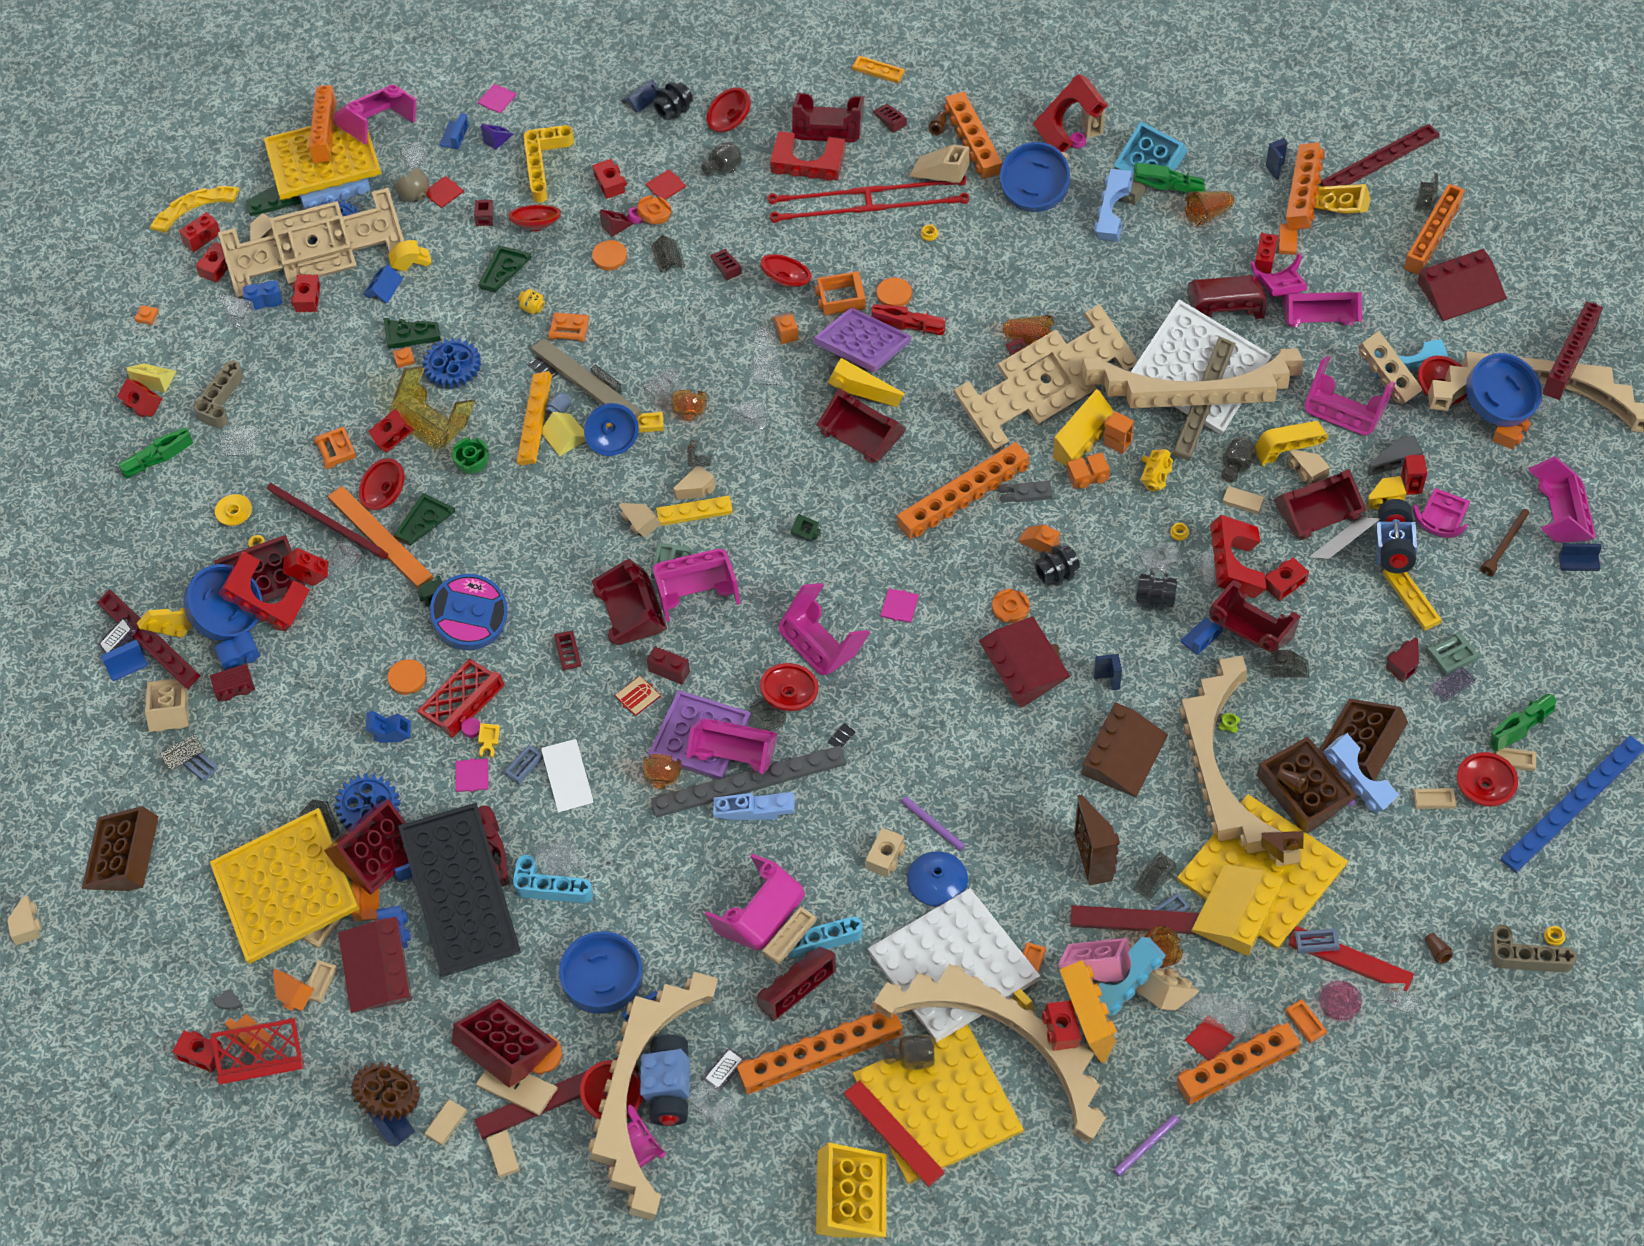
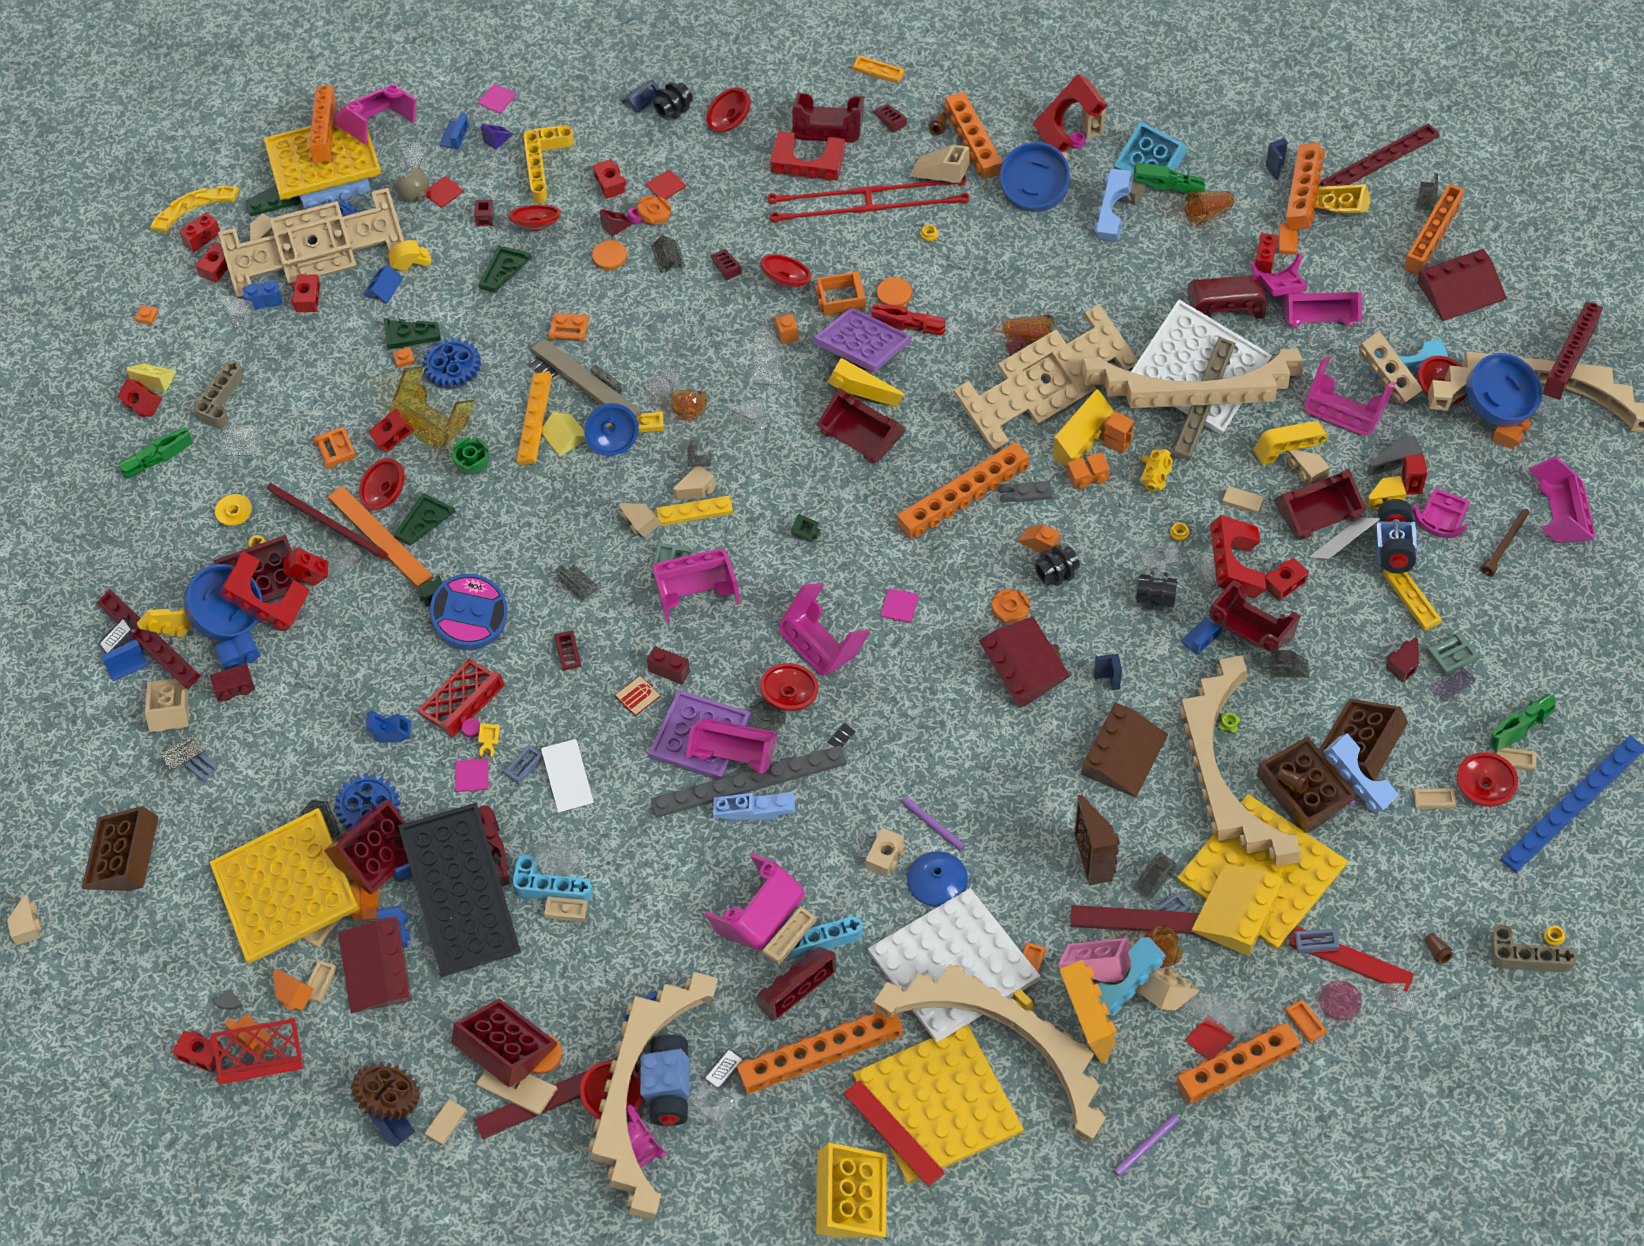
(406, 677): orange tile -> none
(503, 1154): tan tile -> none
(531, 301): yellow head -> none
(558, 403): sand blue brick -> none
(566, 909): none -> tan plate
(576, 581): none -> clear smoke panel
(601, 972): blue brick -> none
(629, 603): dark red windscreen -> none
(661, 770): clear orange cylinder -> none
(722, 159): clear smoke piece -> none
(913, 1052): clear smoke piece -> none
(1063, 1014): red brick -> none
(1238, 458): clear smoke piece -> none
(1277, 842): reddish brown slope -> none
(1579, 557): dark blue panel -> none

